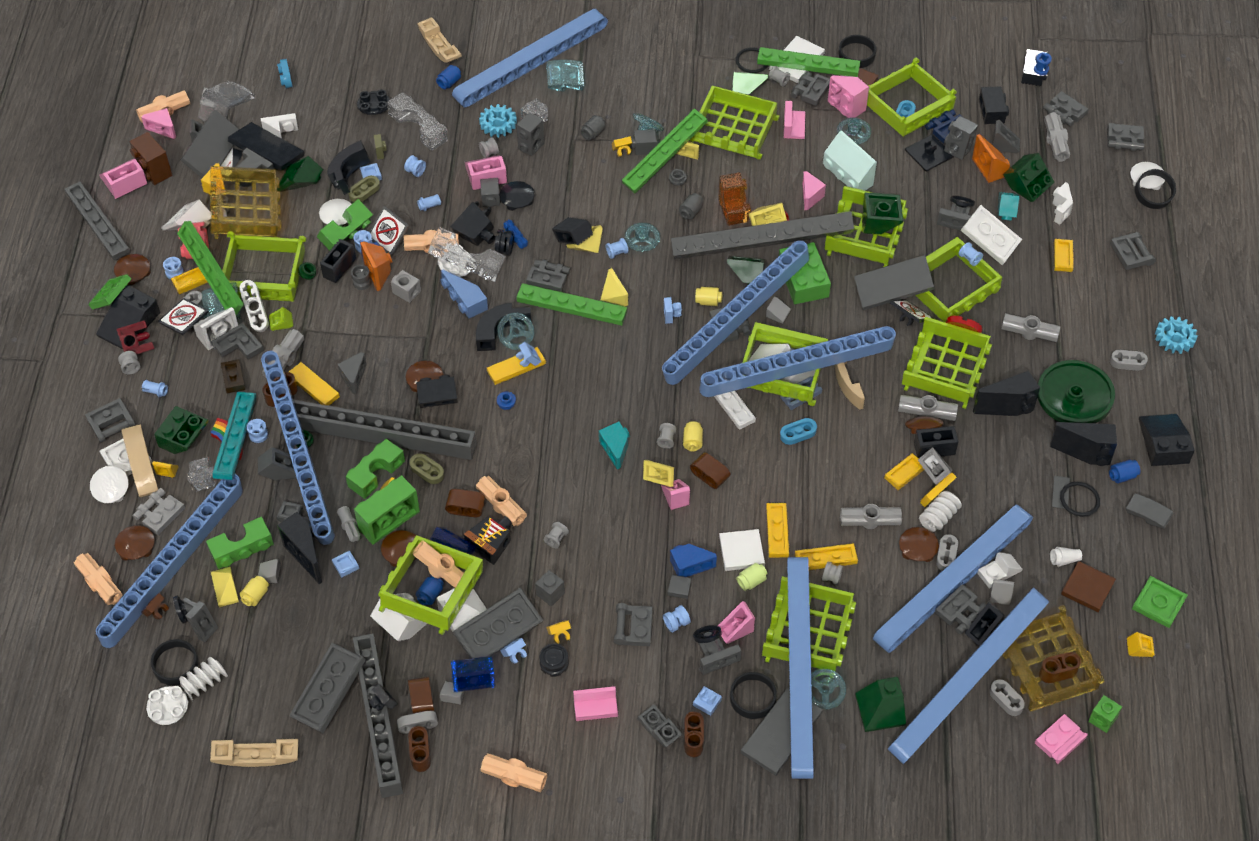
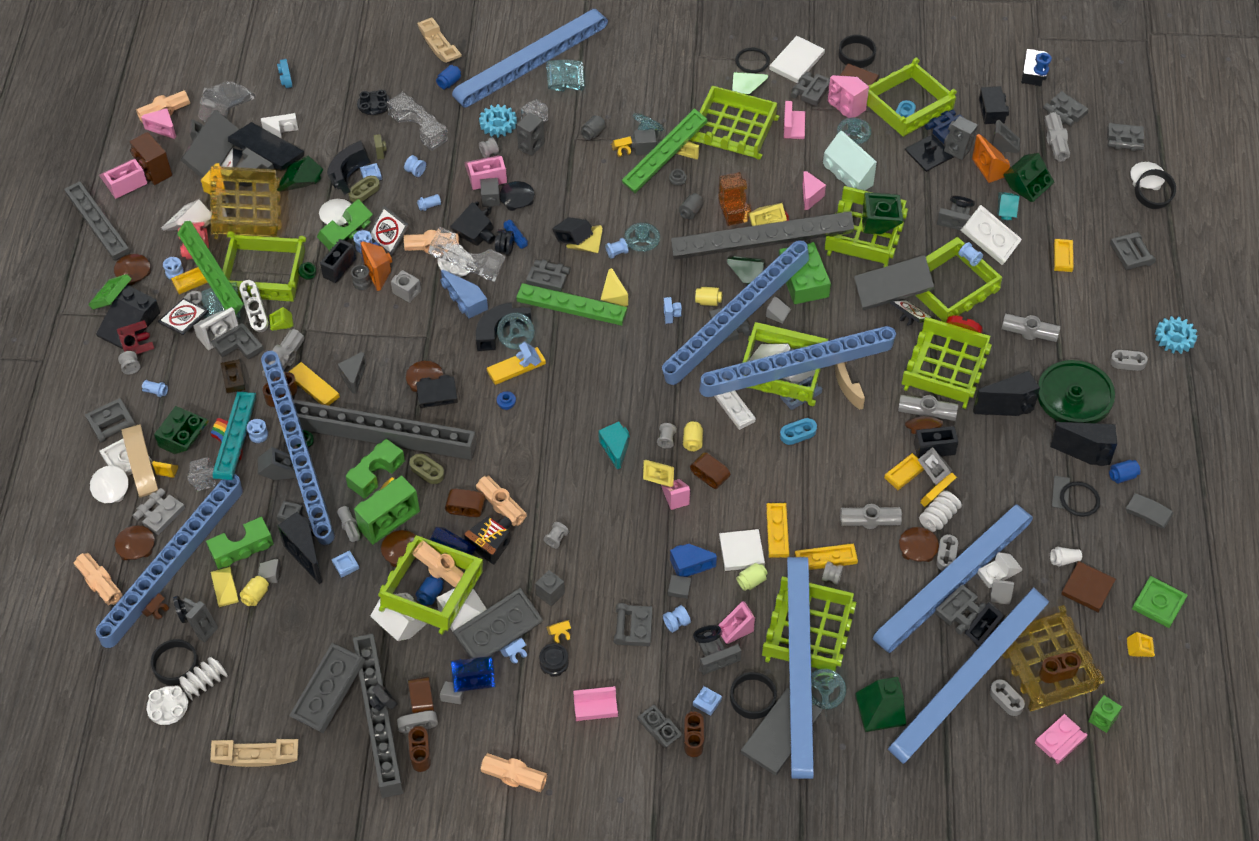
(779, 76): light grey bush -> none
(808, 62): bright green plate -> none
(1063, 201): white slope -> none
(1166, 440): black slope -> none

